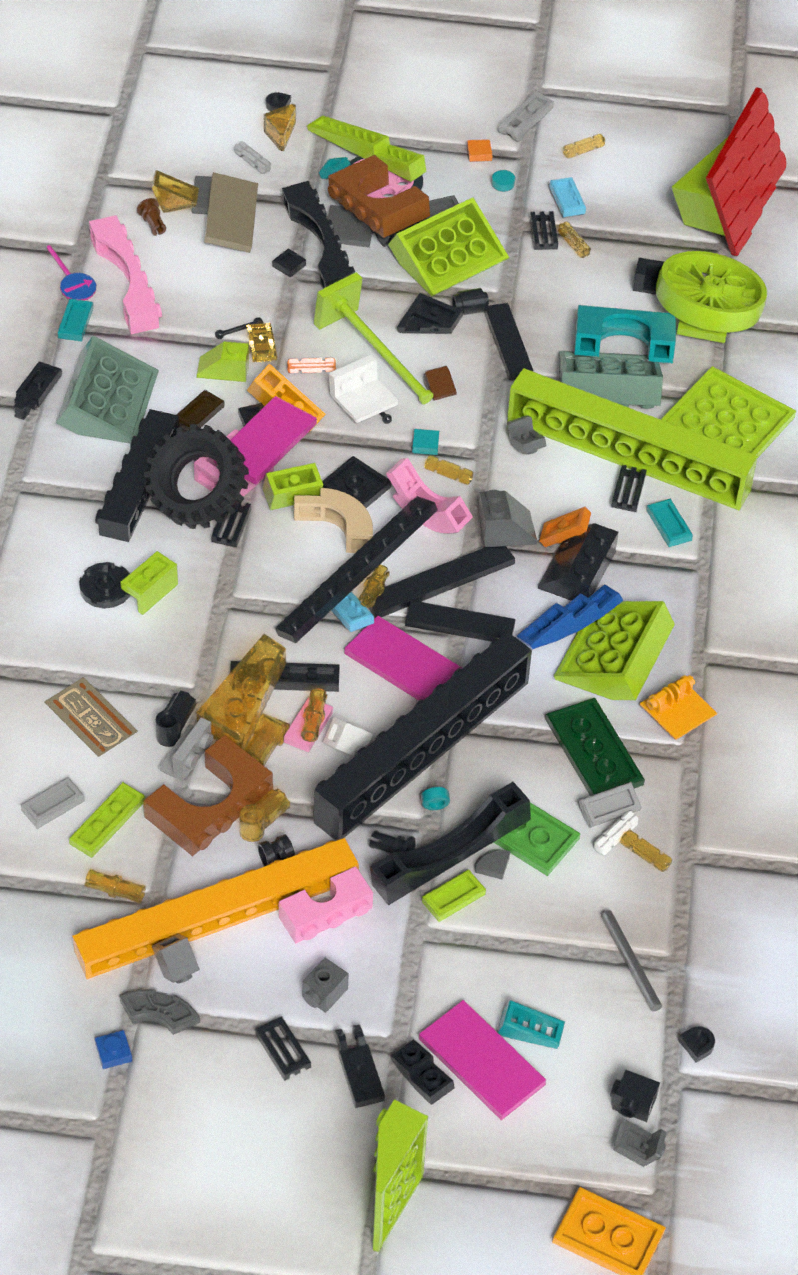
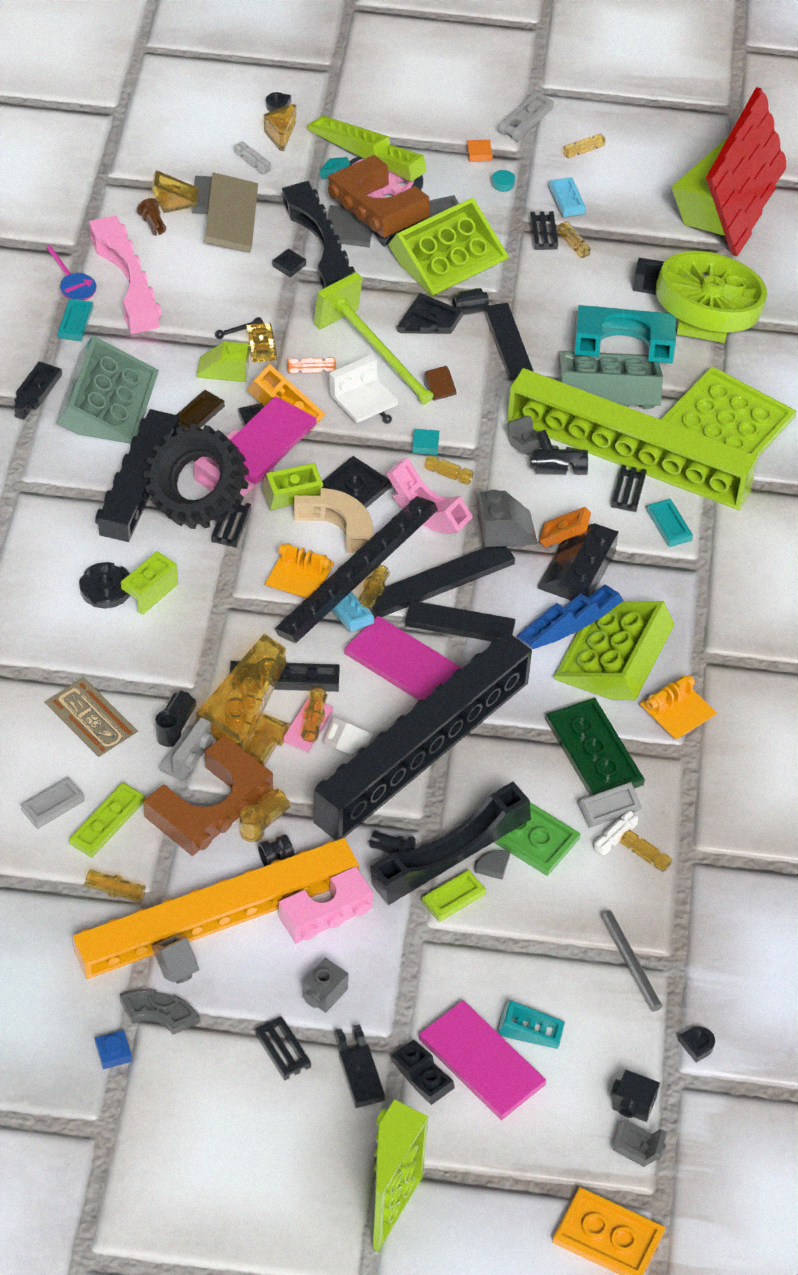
(299, 571): none -> light orange hinge
(435, 798): teal tile -> none
(555, 460): none -> black piece

